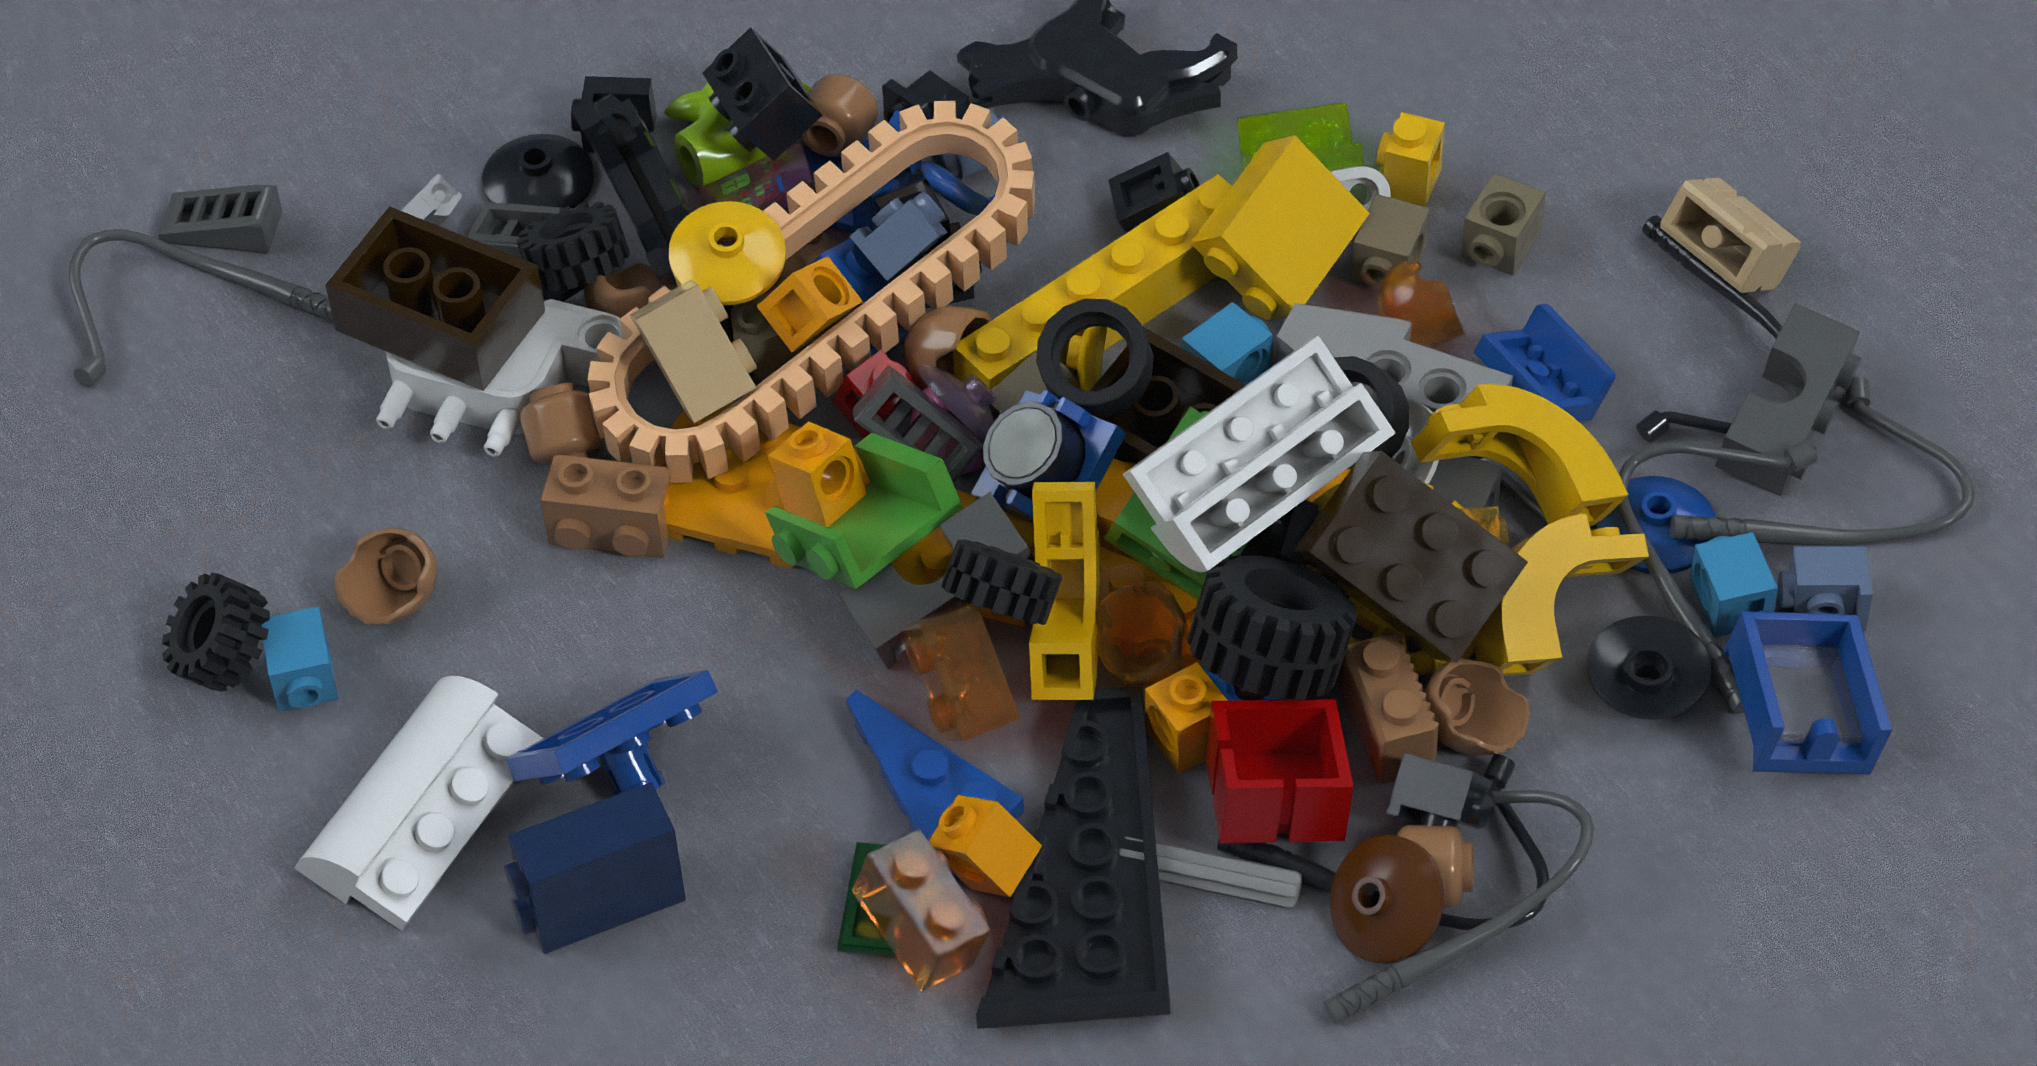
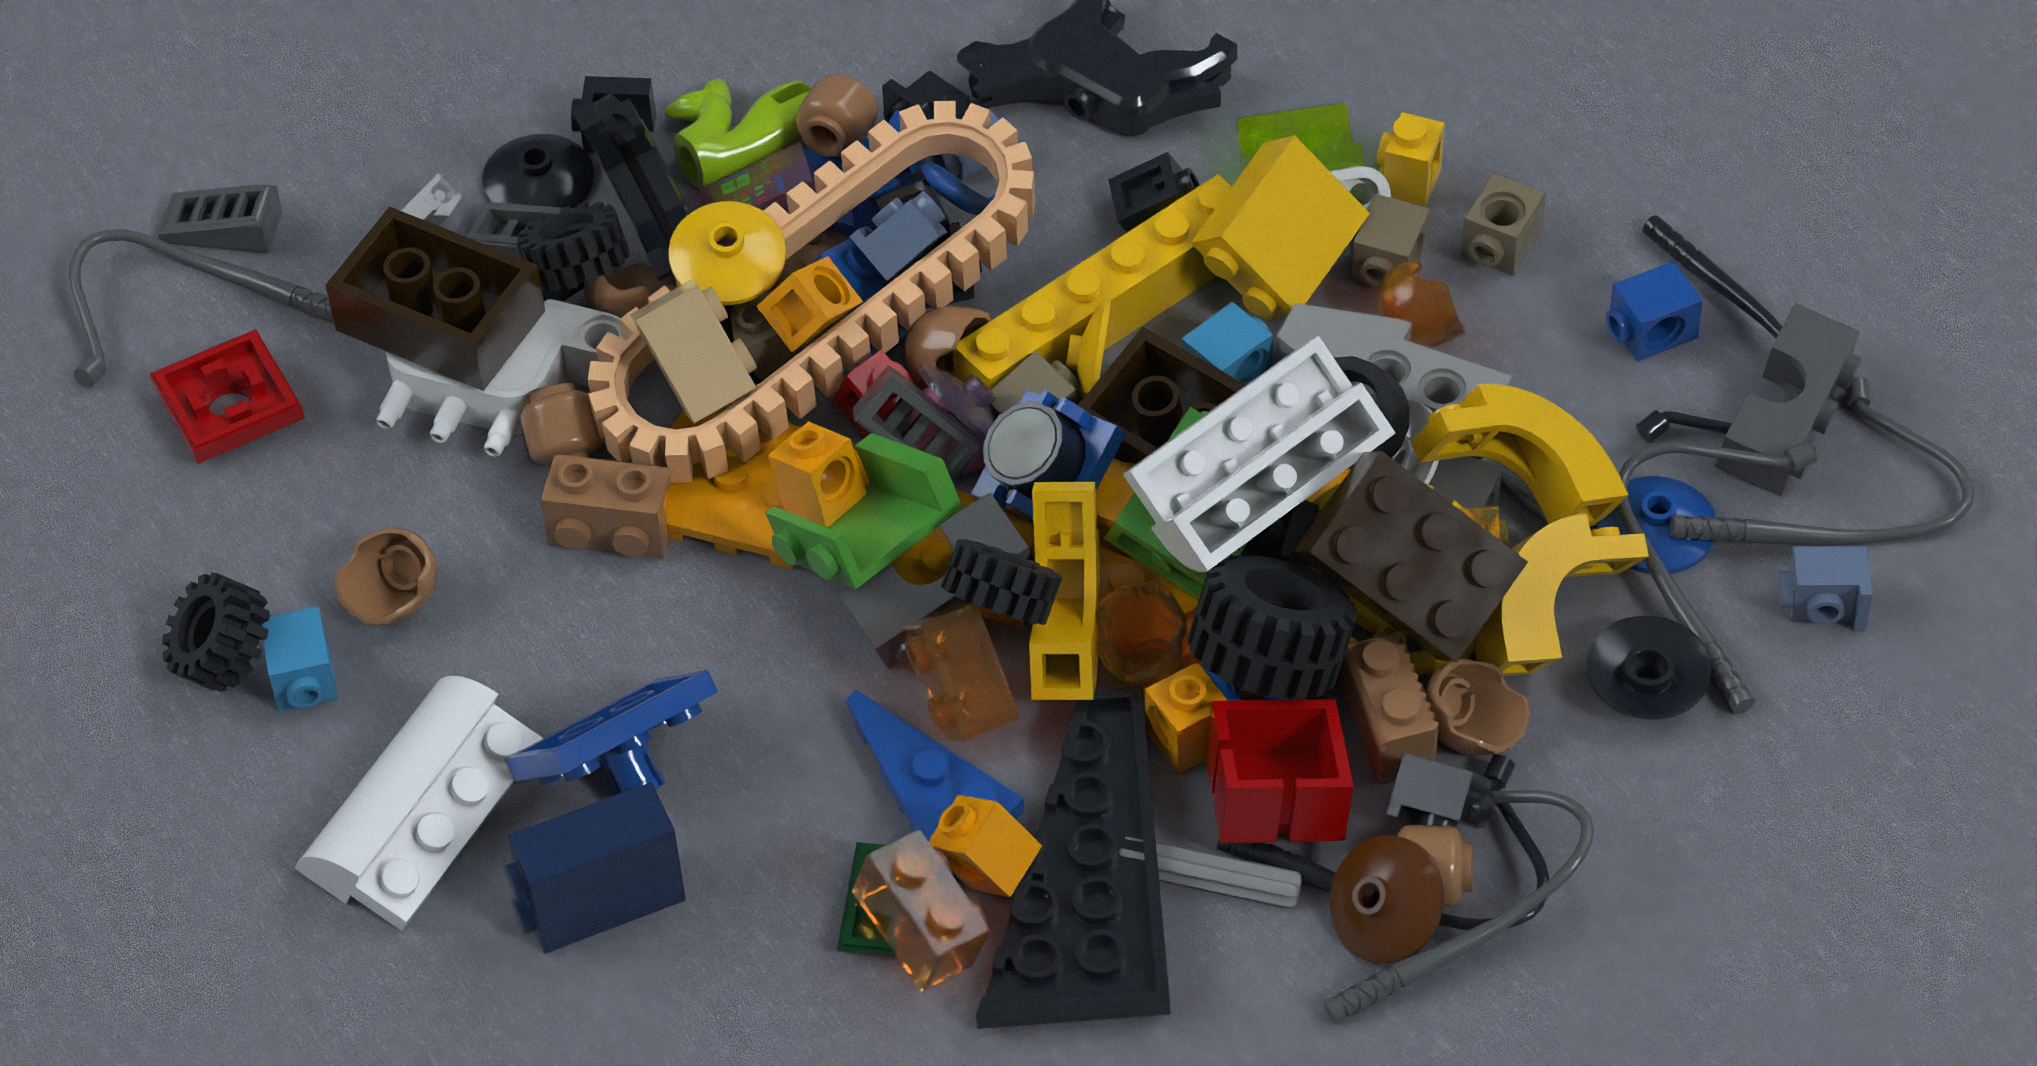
(231, 367): none -> red piece
(760, 95): black brick -> none
(1081, 316): black tyre -> none
(1550, 362): blue bracket -> none
(1654, 311): none -> blue brick
(1730, 235): tan brick -> none
(1731, 578): dark azure brick -> none
(1808, 692): blue window -> none

